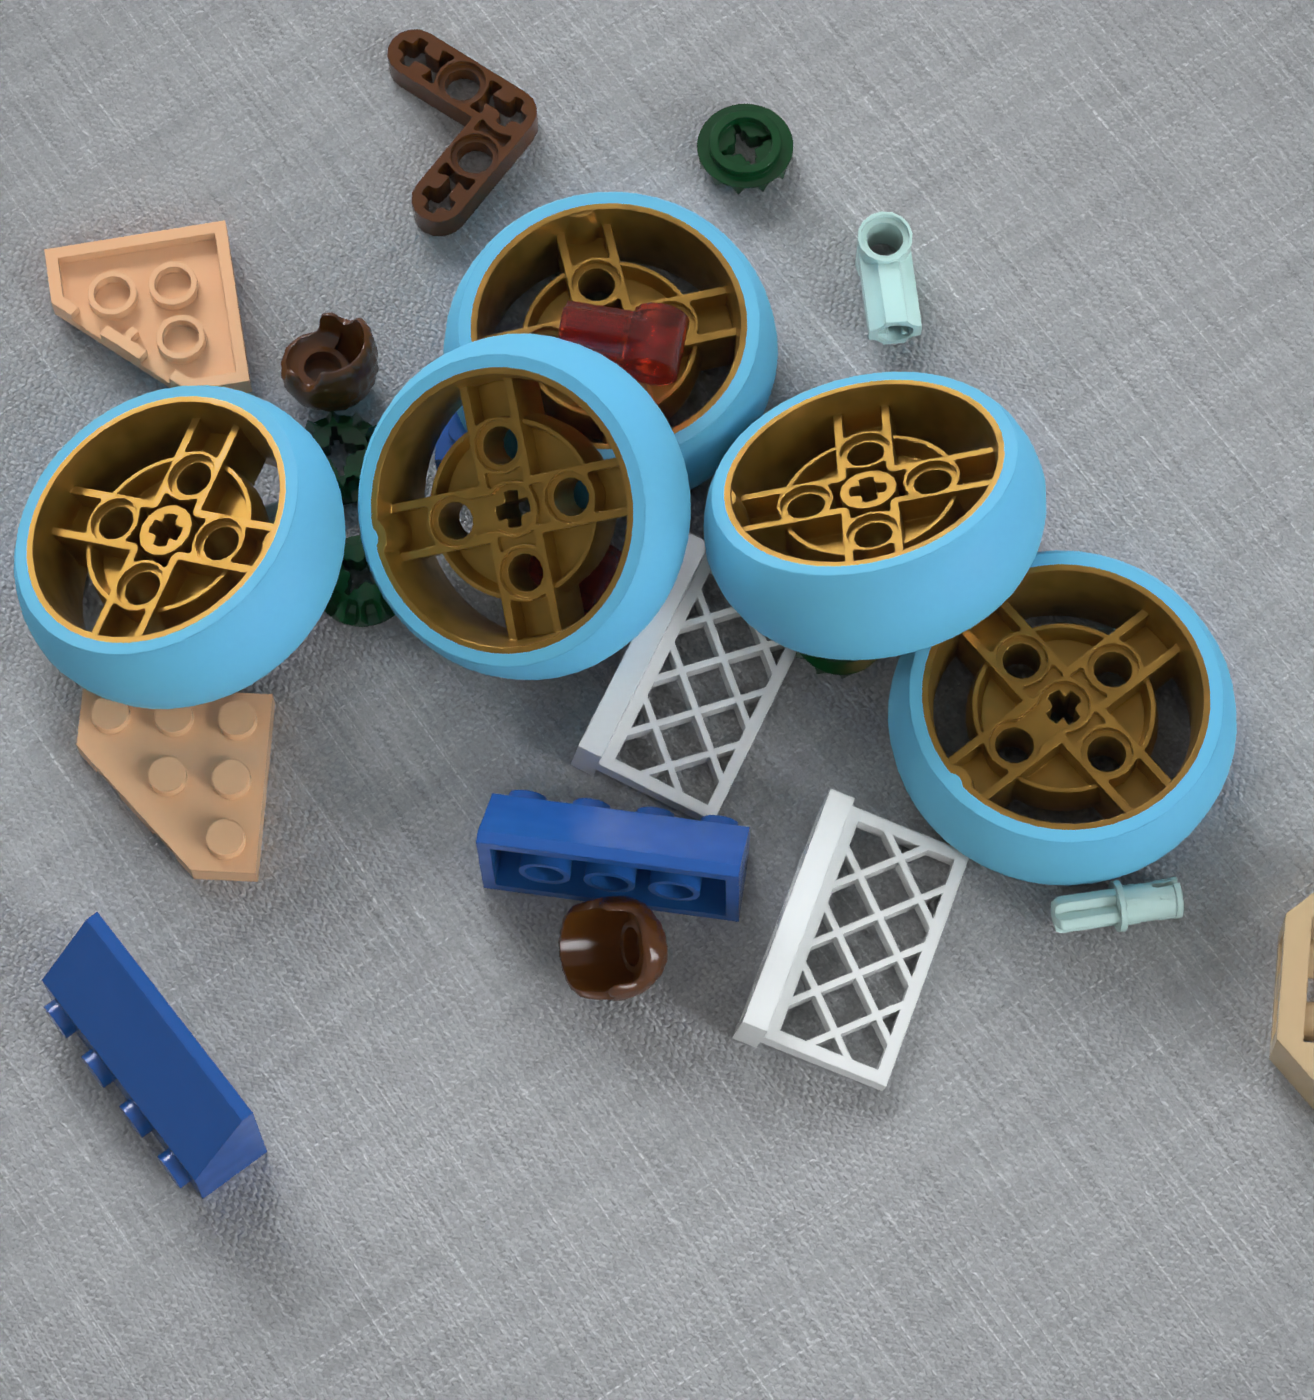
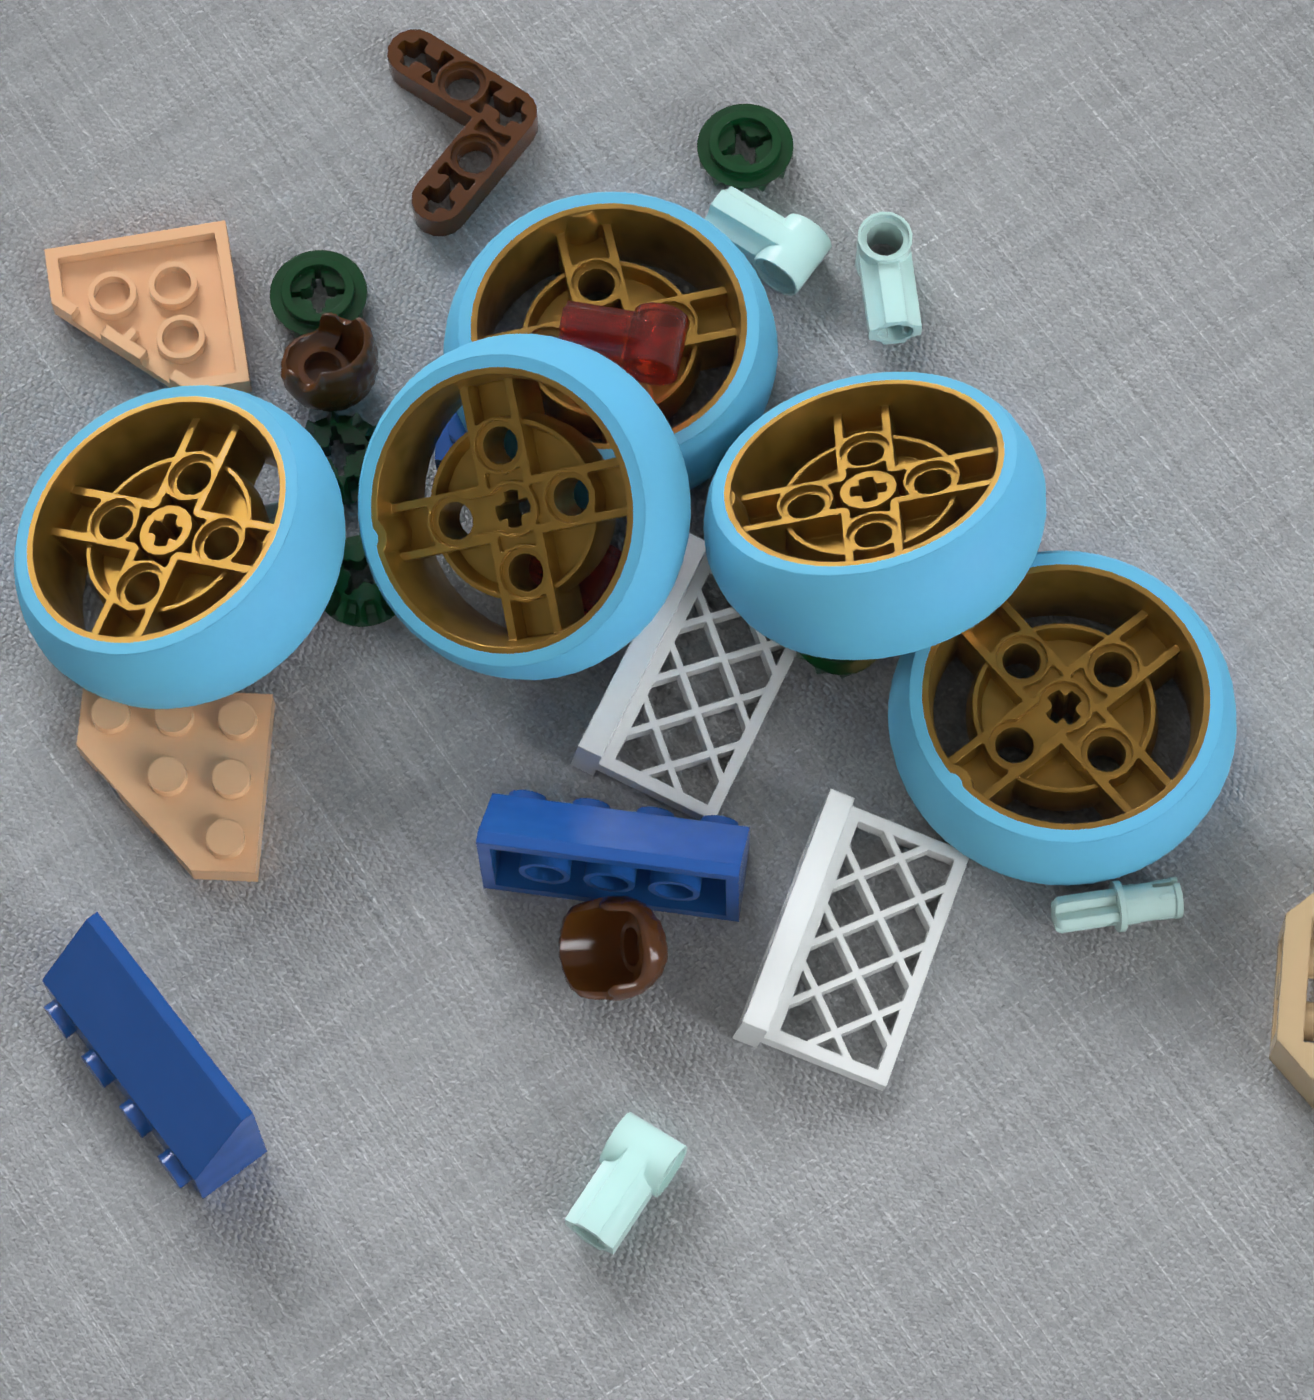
(296, 284): none -> dark green gear
(633, 1167): none -> light aqua piece
(778, 247): none -> light aqua piece

